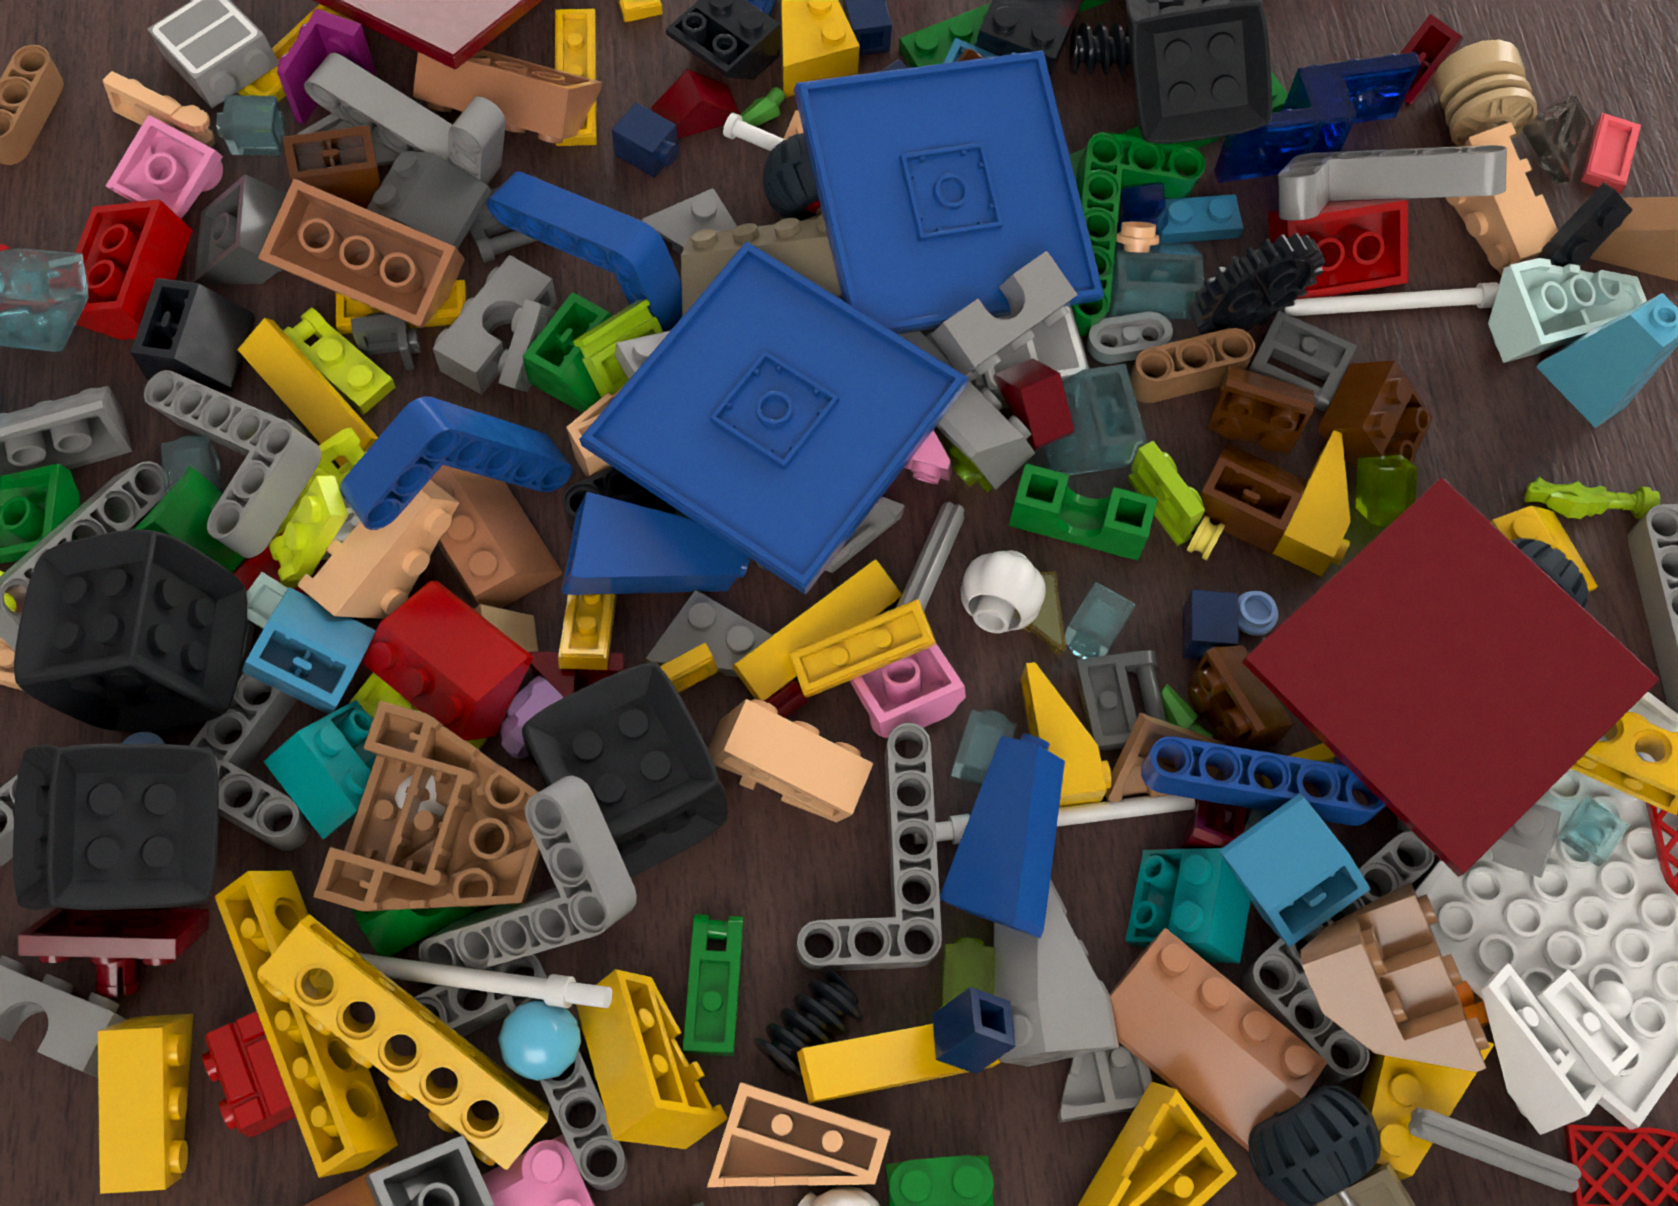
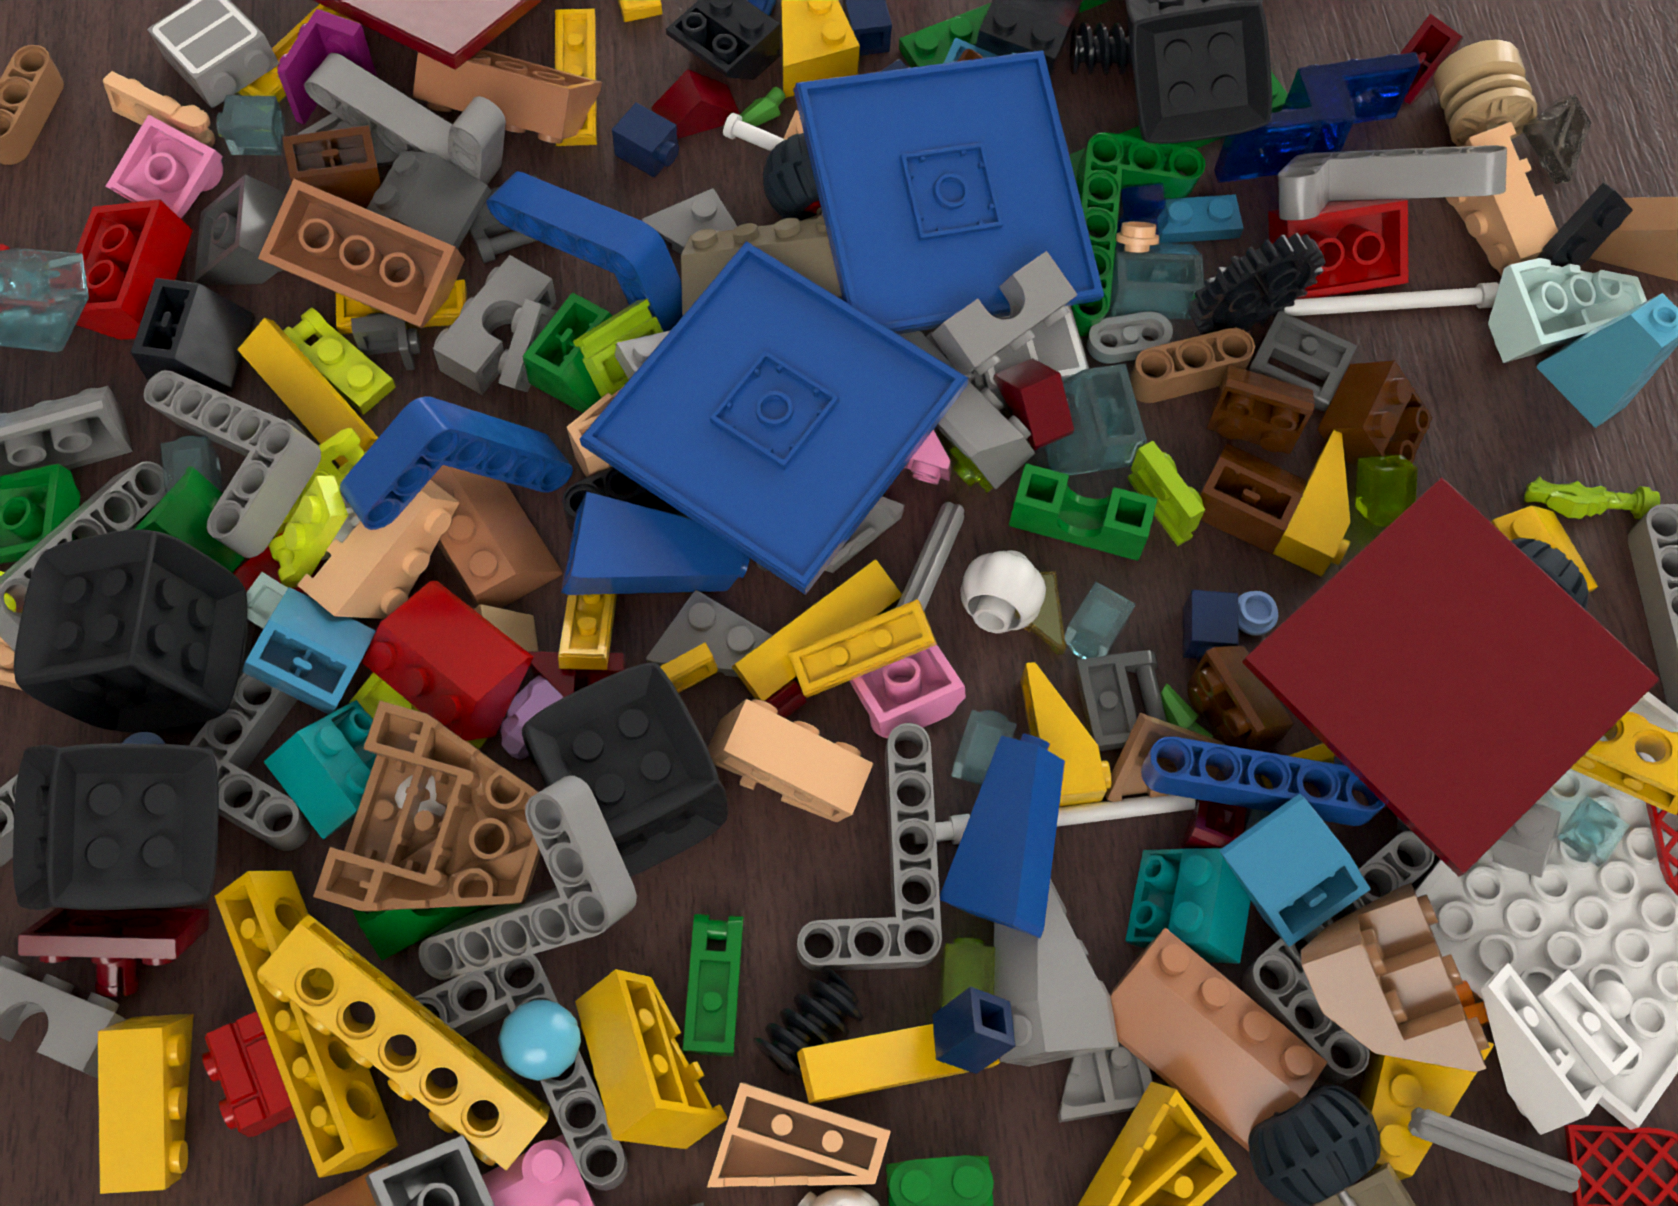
(555, 991): white bar -> none
(1205, 537): light yellow bush -> none
(1611, 152): coral tile -> none

